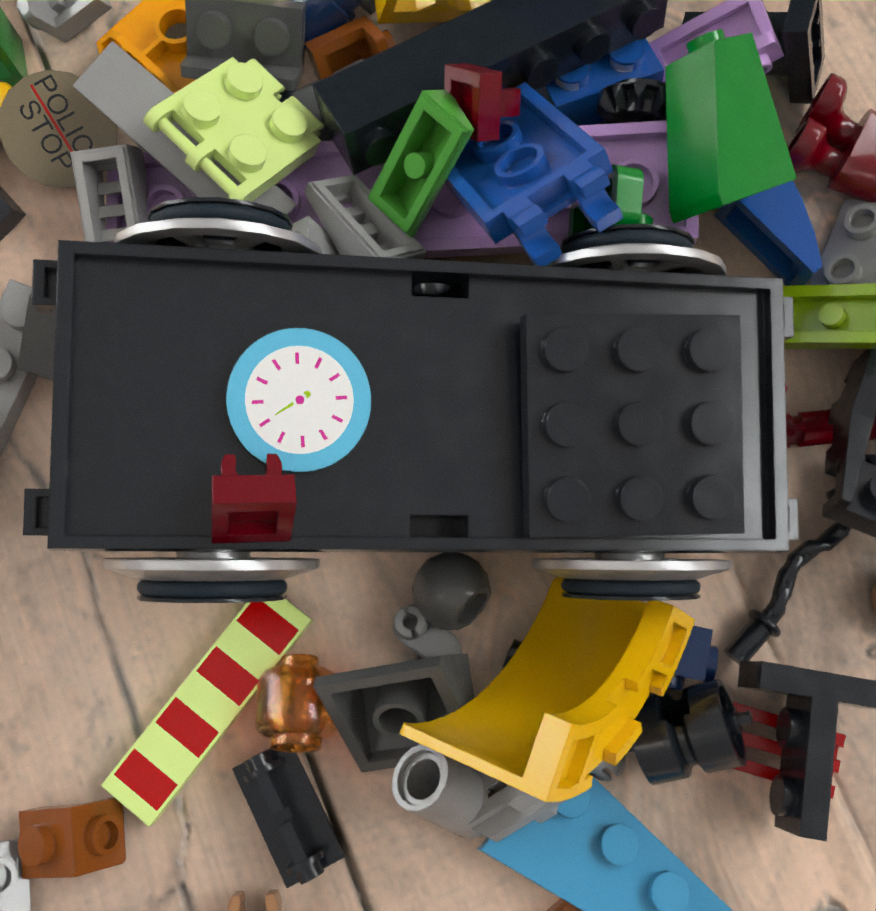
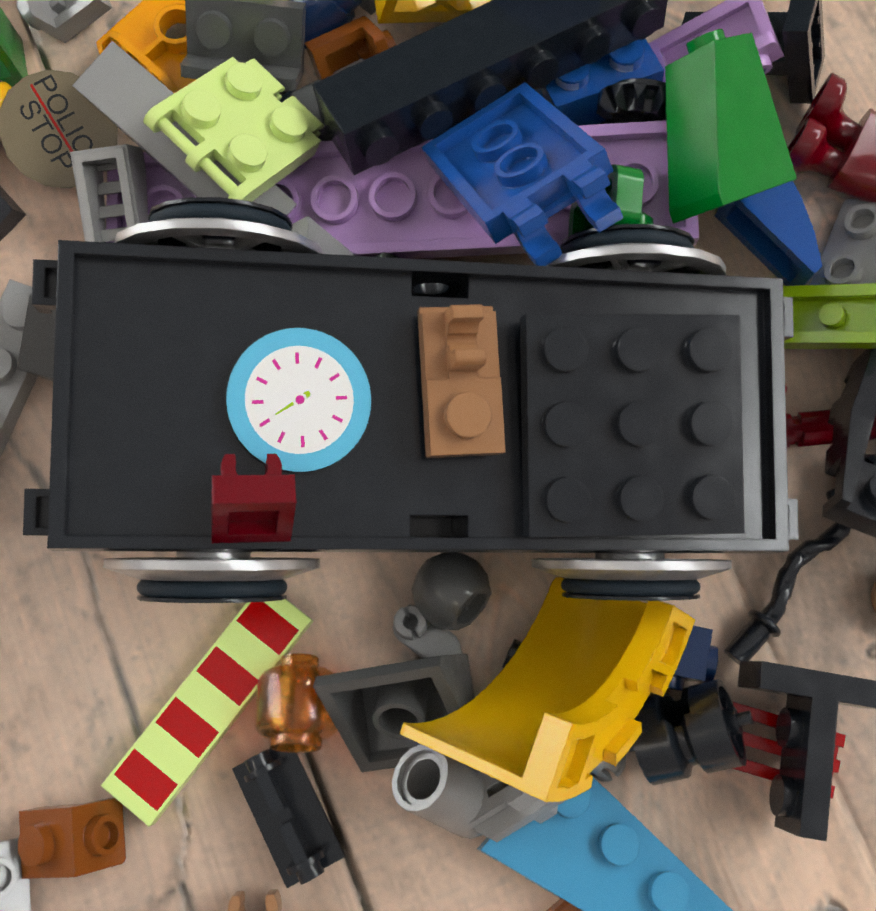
(377, 234): light grey slope -> none
(421, 159): bright green slope -> none
(461, 381): none -> medium nougat plate
(481, 98): dark red tile -> none

